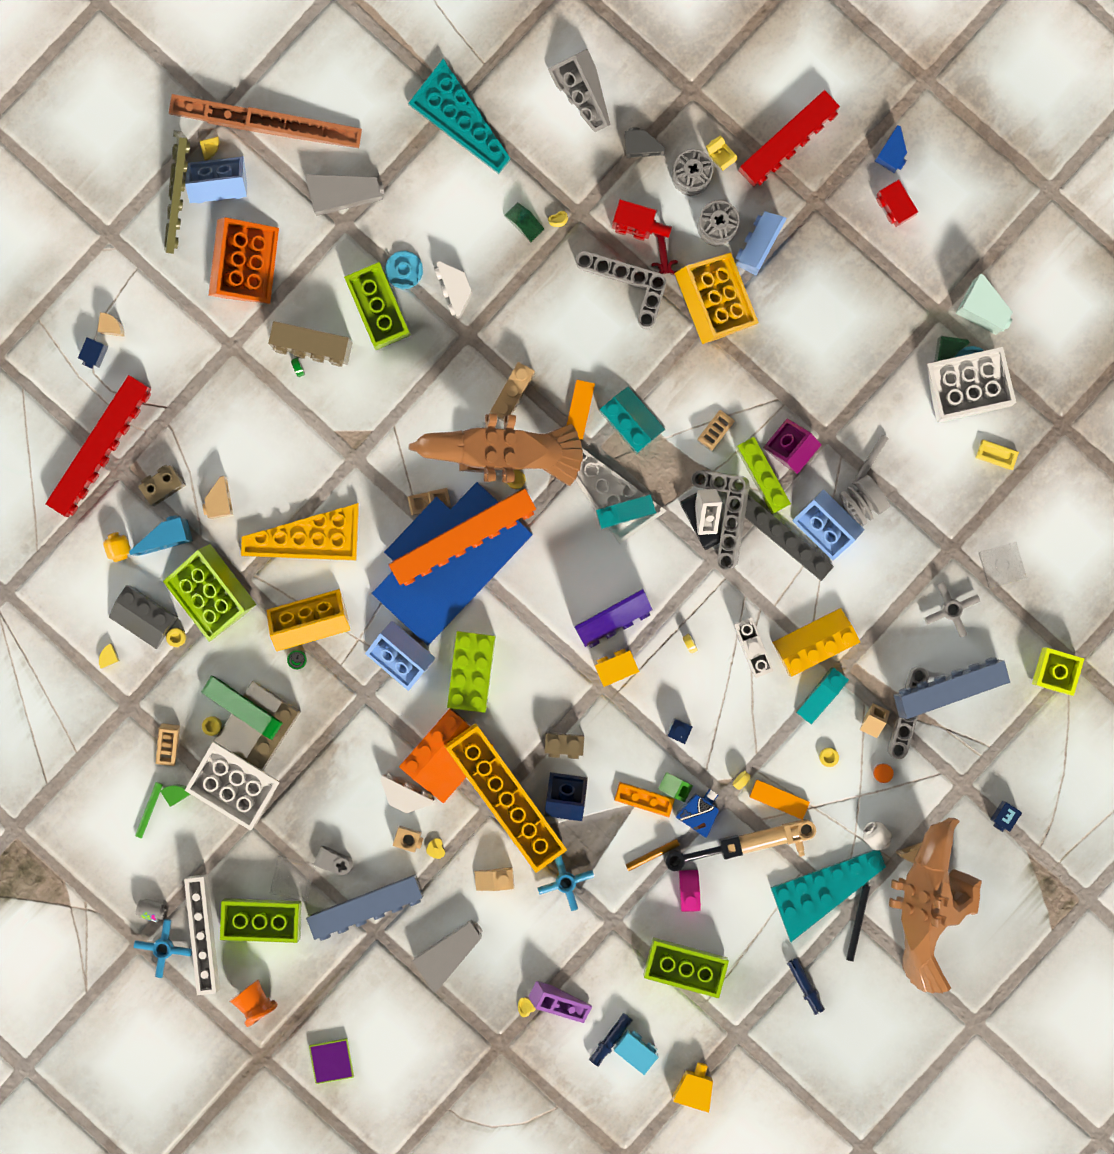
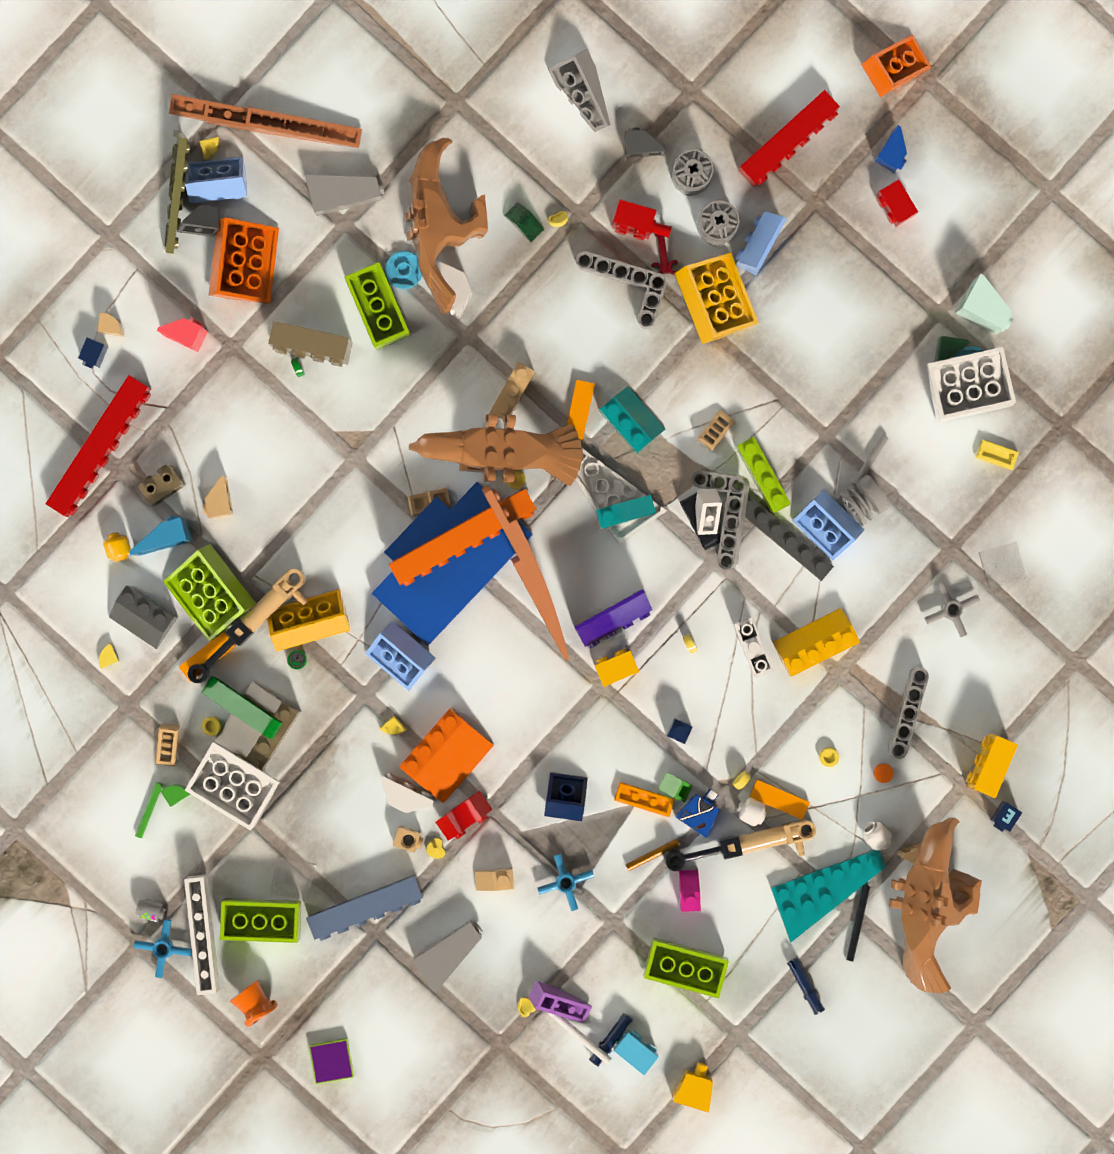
(176, 637): light yellow tile -> none
(185, 332): none -> coral slope
(201, 221): none -> dark grey slope
(205, 653): none -> light orange tile
(253, 619): none -> tan piece
(321, 536): yellow wing -> none
(330, 860): light grey piece -> none
(393, 726): none -> light yellow tile
(435, 222): none -> medium nougat animal
(453, 112): teal wing -> none
(464, 815): none -> red brick
(471, 671): lime brick -> none
(505, 797): yellow brick -> none
(528, 569): none -> nougat slope
(564, 744): dark tan brick -> none
(582, 1038): none -> white bar
(721, 153): light yellow bracket -> none
(752, 812): none -> white head
(792, 445): magenta slope -> none
(822, 695): teal slope -> none
(875, 720): tan brick -> none
(896, 65): none -> orange slope
(951, 688): sand blue brick -> none
(991, 765): none -> yellow brick
(1057, 671): neon yellow brick -> none

